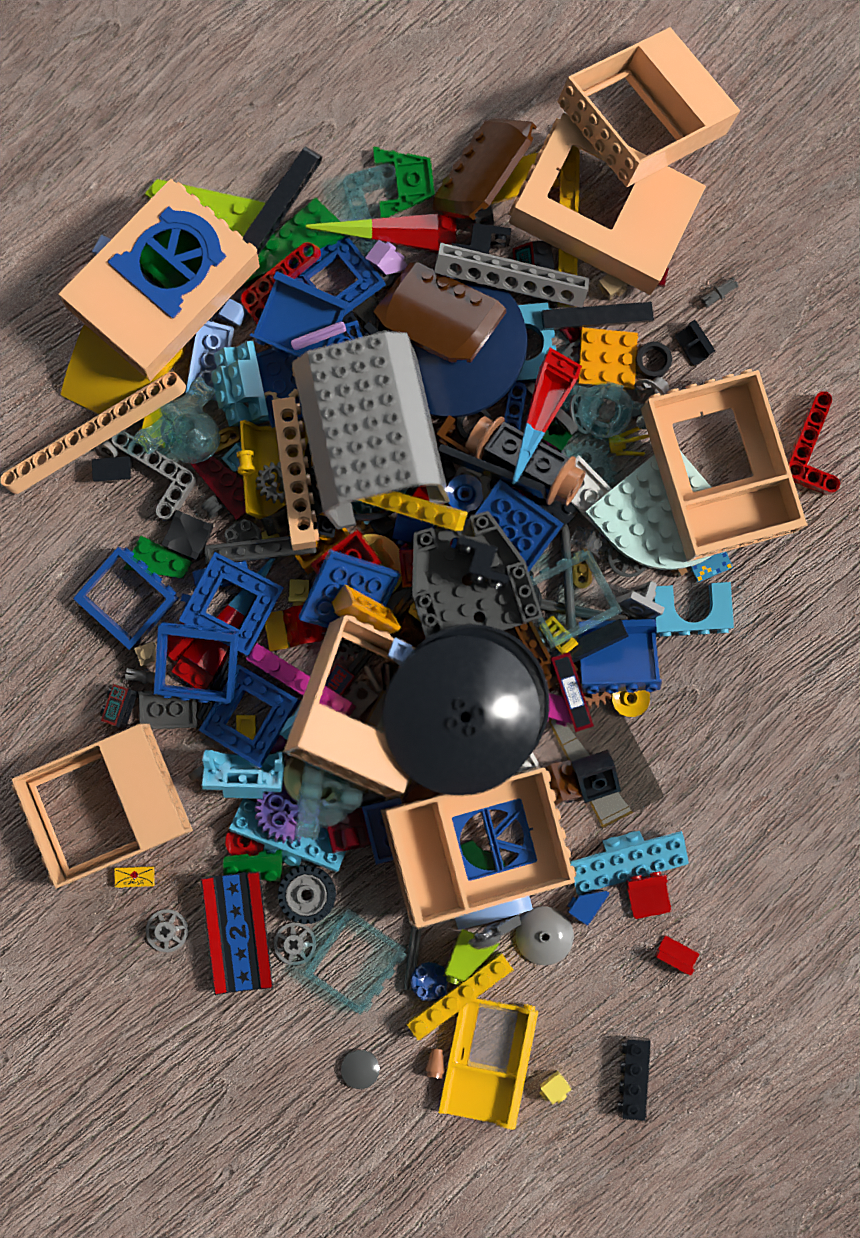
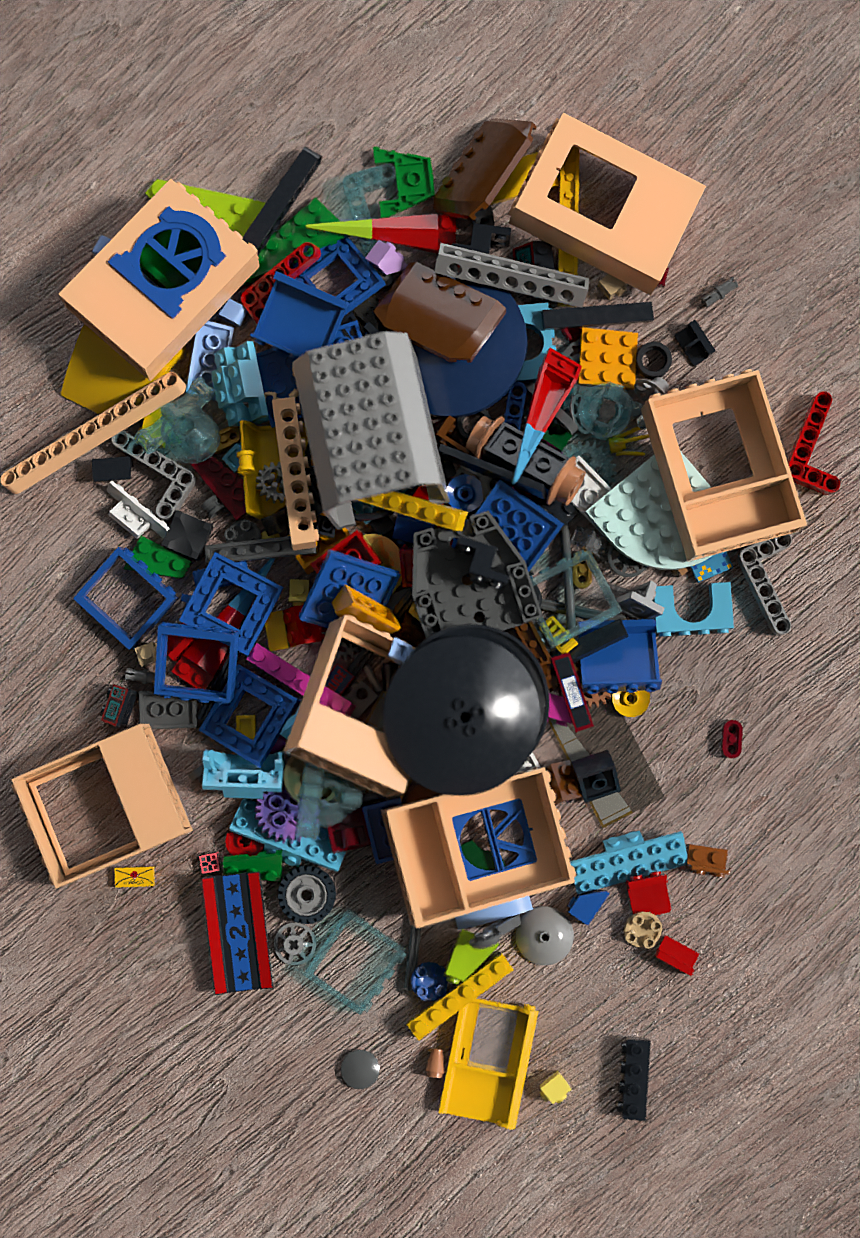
(108, 449): light grey tile -> none
(132, 514): none -> white bracket
(166, 931): light grey wheel -> none
(209, 863): none -> tile
(318, 335): lavender axle -> none
(643, 930): none -> tan dish
(672, 87): light nougat panel -> none
(707, 859): none -> dark orange bracket
(733, 739): none -> dark red plate
(764, 581): none -> light grey beam

